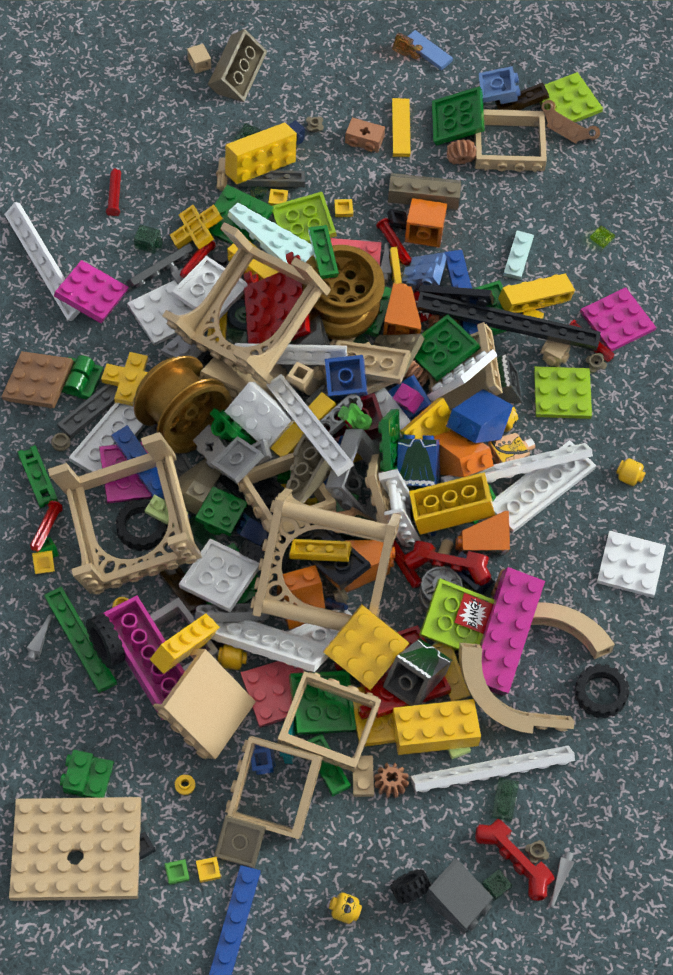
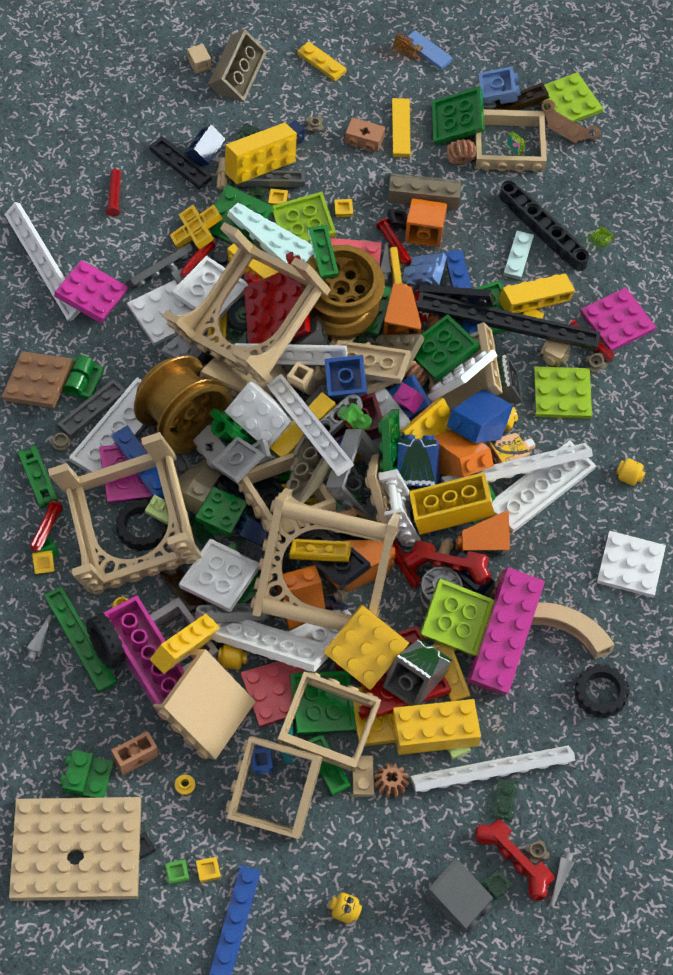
(126, 377): yellow plate -> none
(134, 753): none -> nougat brick
(148, 239): clear green brick -> none
(180, 162): none -> black plate
(205, 145): none -> brick
(240, 841): dark tan plate -> none
(321, 61): none -> yellow plate
(410, 886): black tyre -> none
(471, 669): tan arch -> none
(473, 613): sticker -> none
(515, 142): none -> tile
(544, 225): none -> black beam

